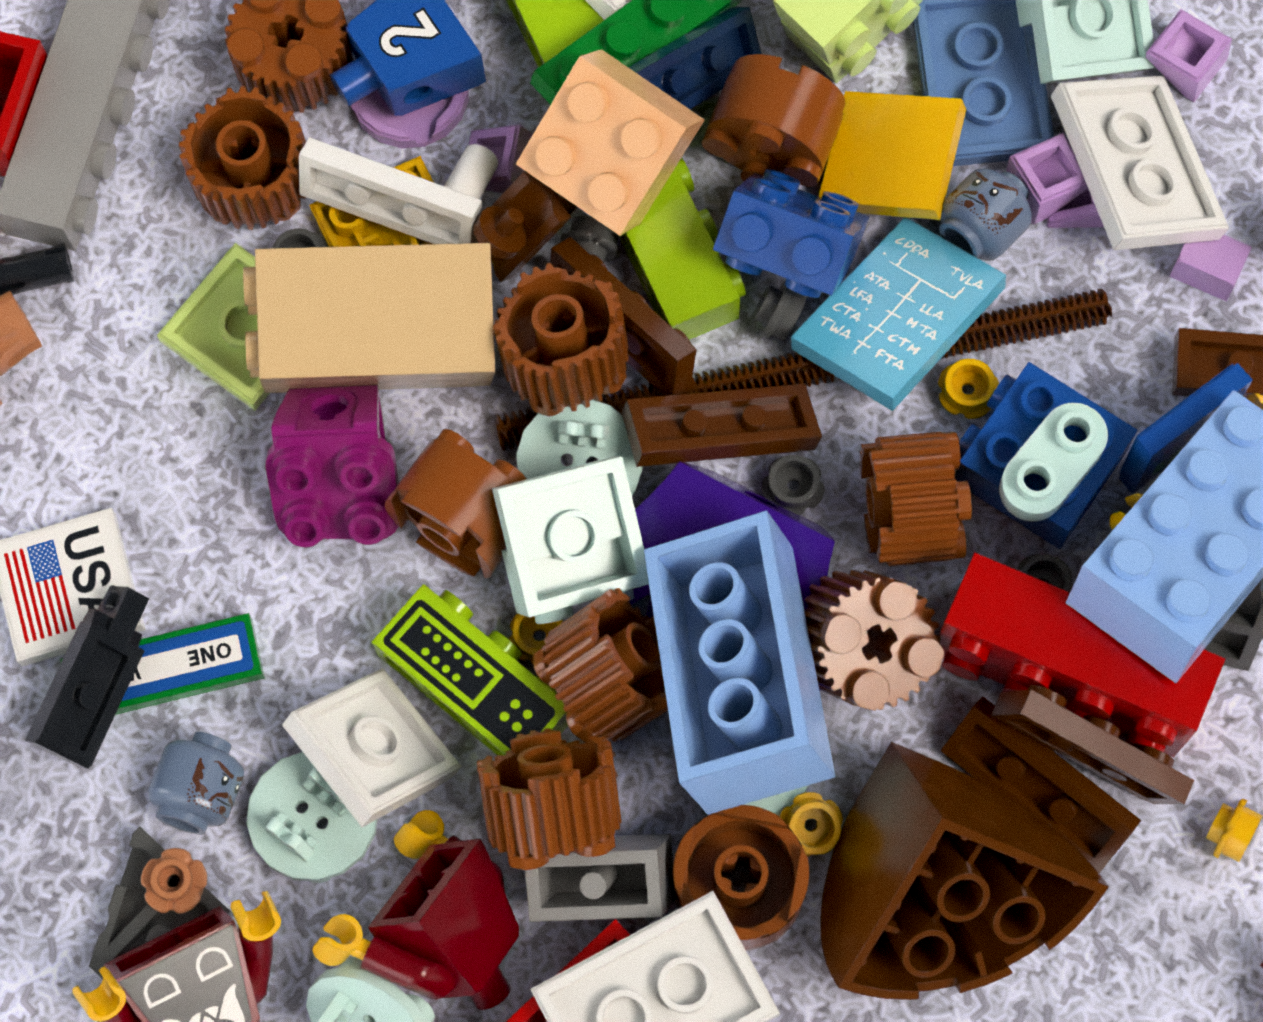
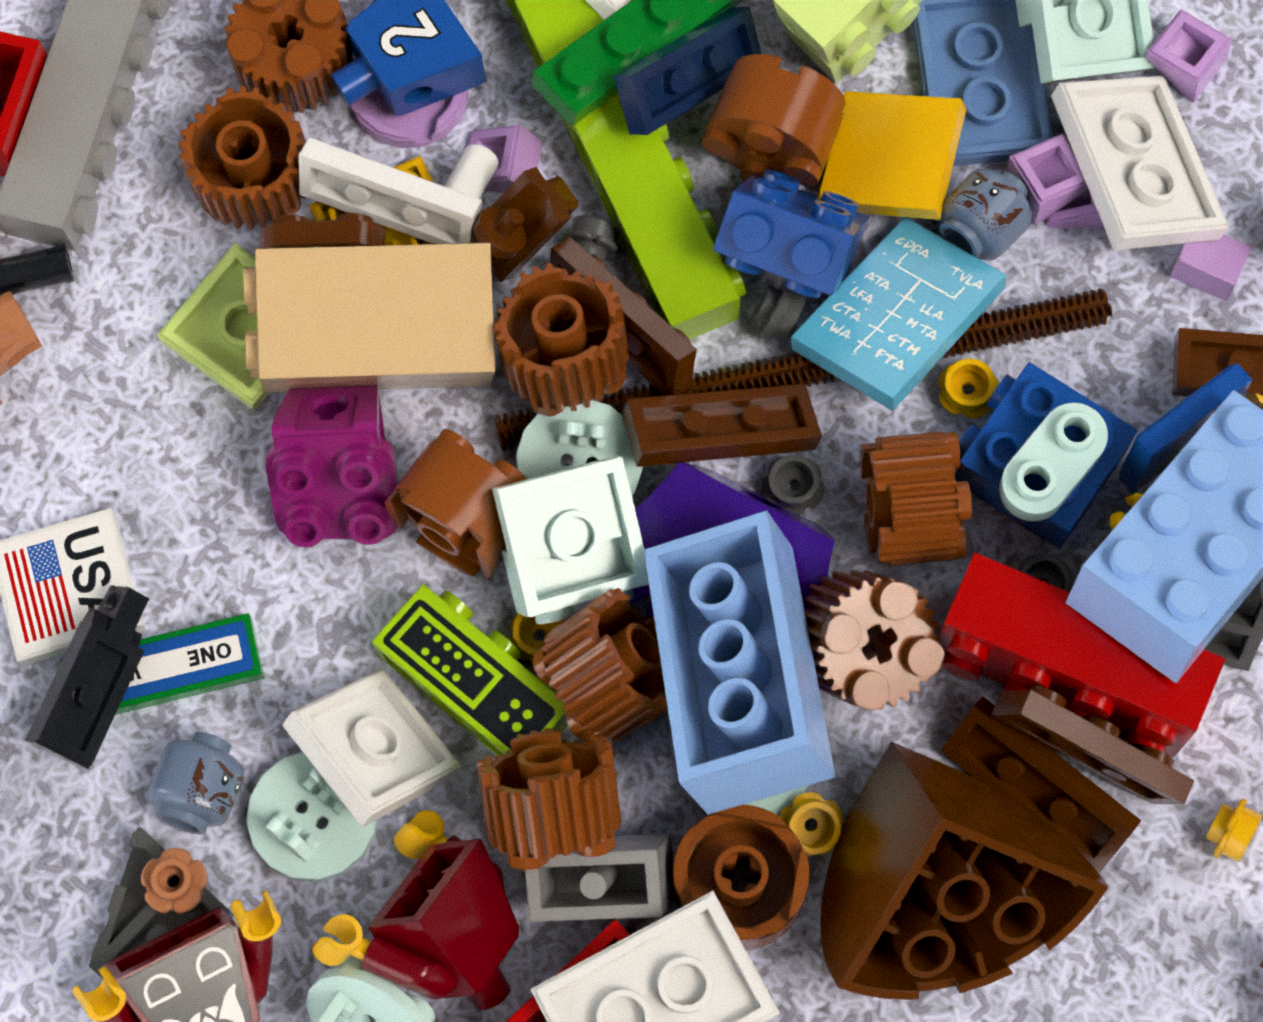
(300, 232): none -> reddish brown plate
(609, 141): light nougat brick -> none

